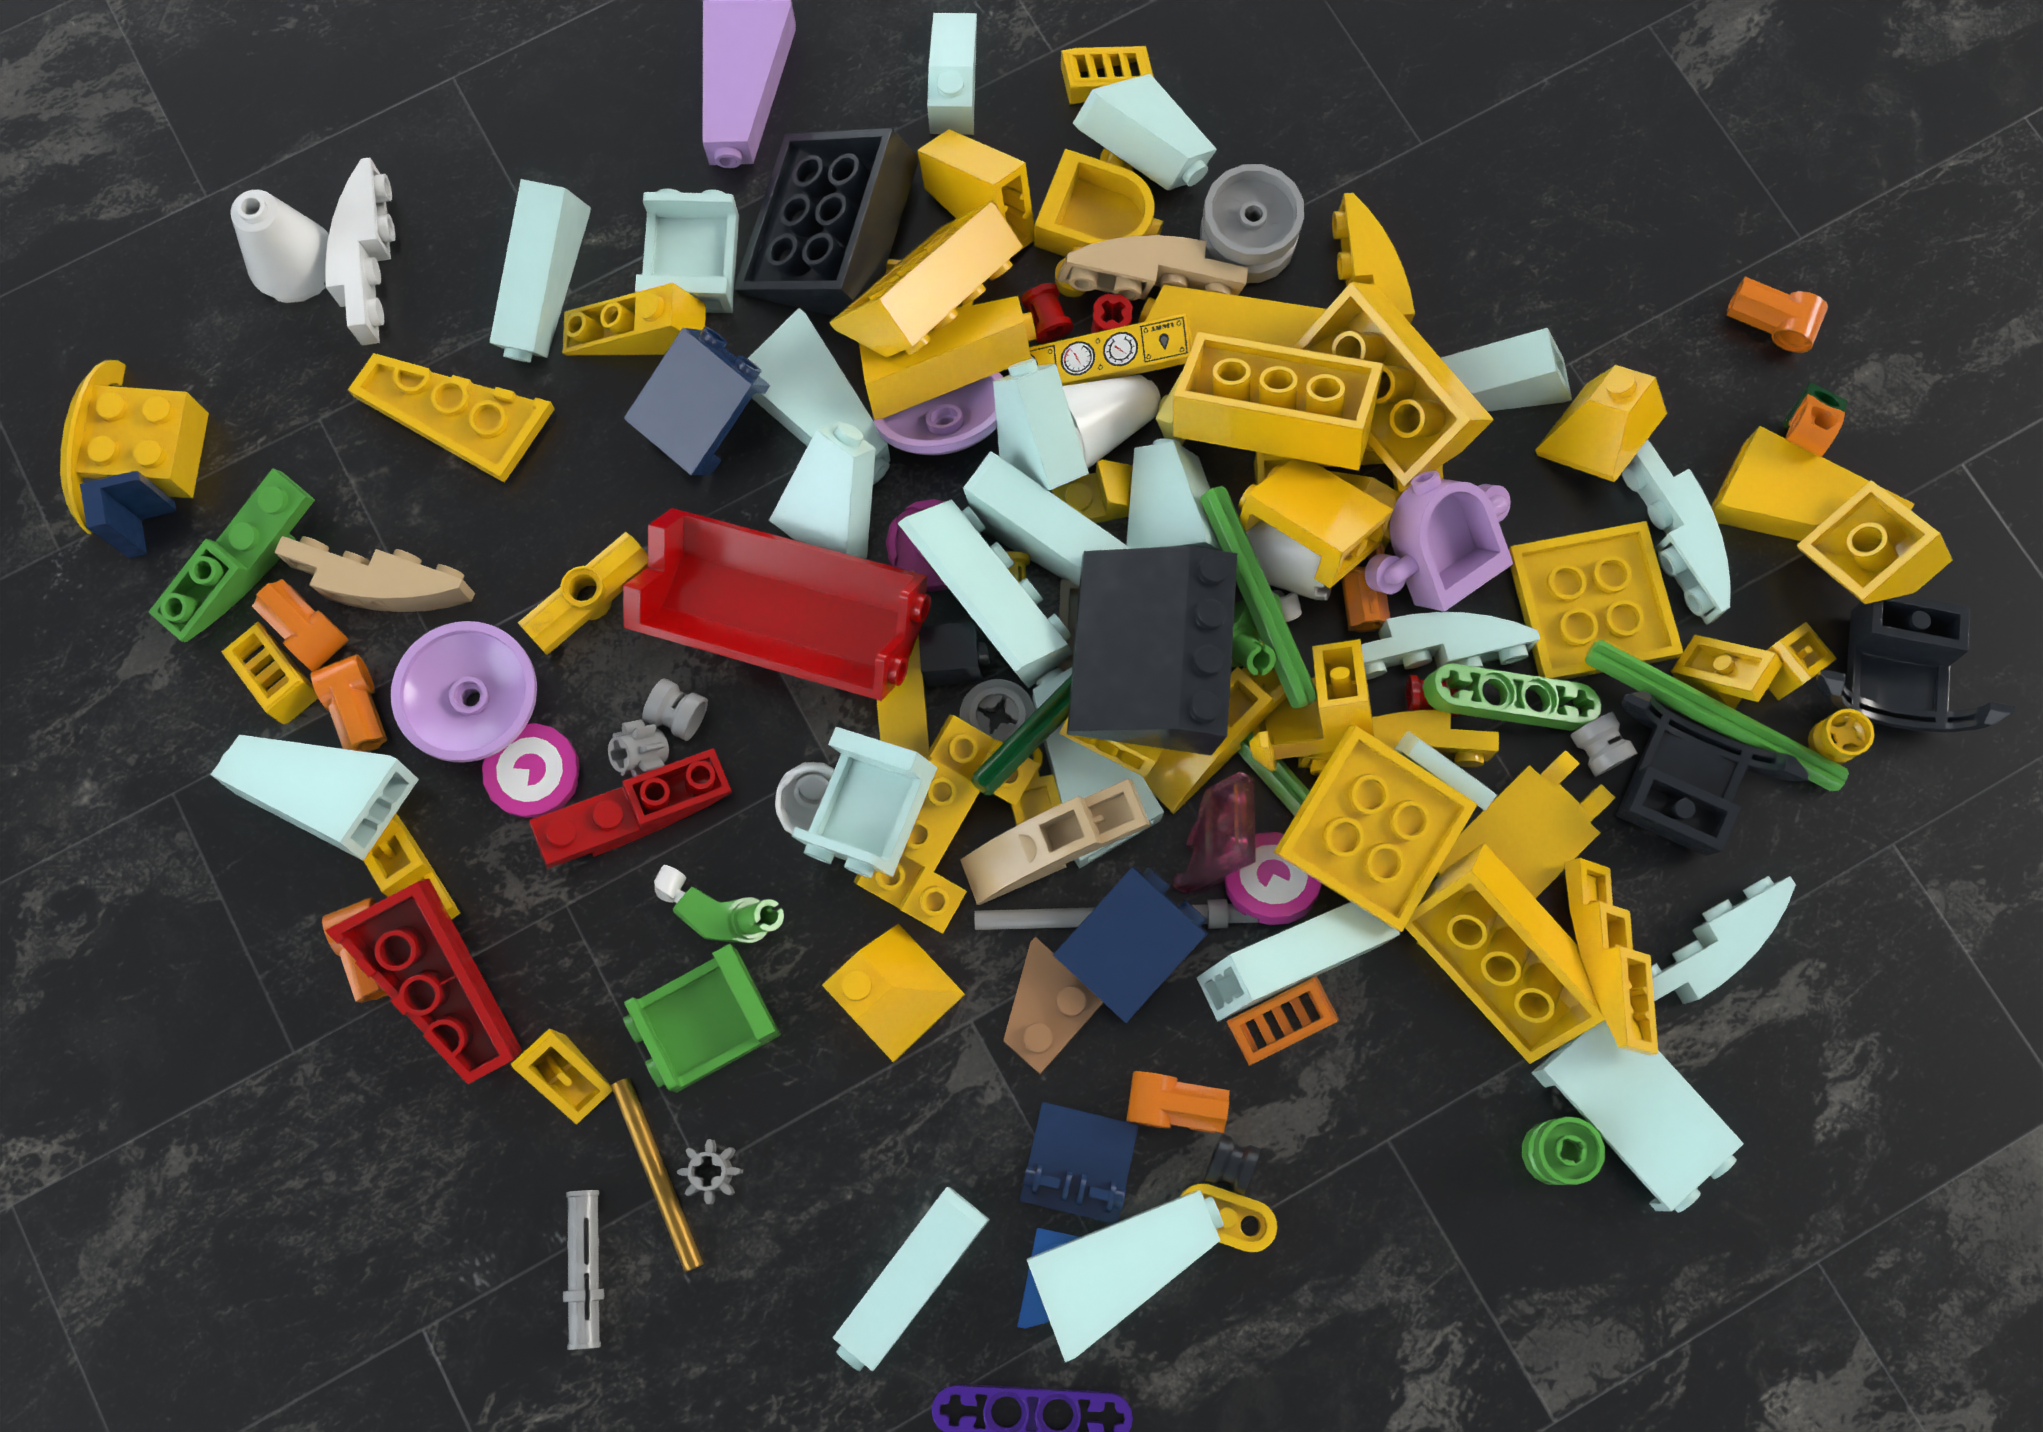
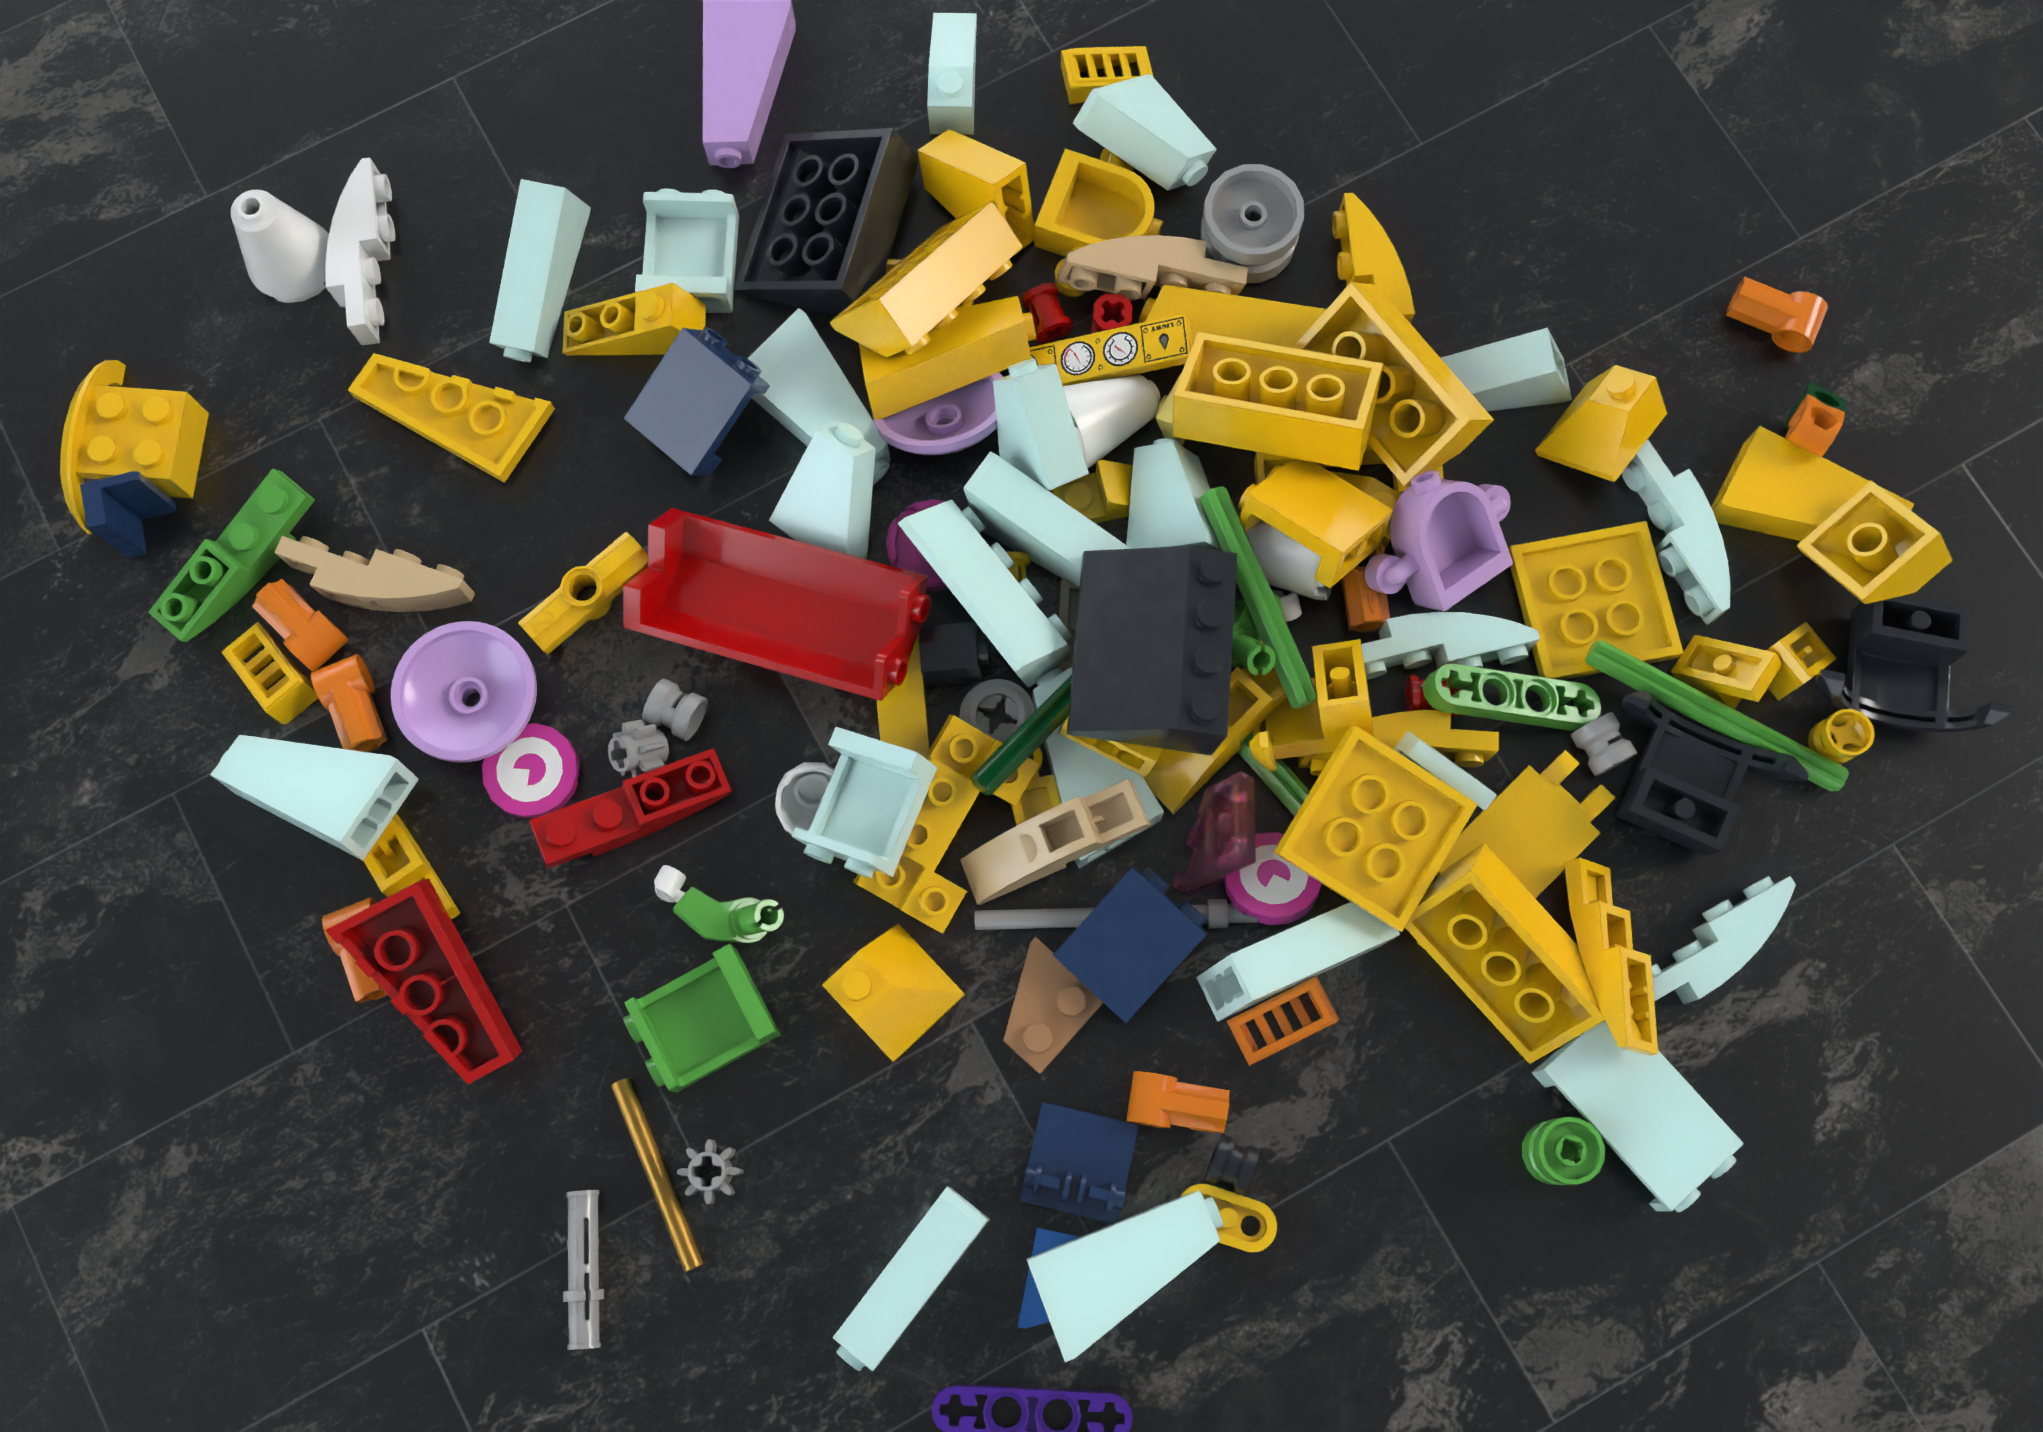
(563, 1075): yellow slope -> none

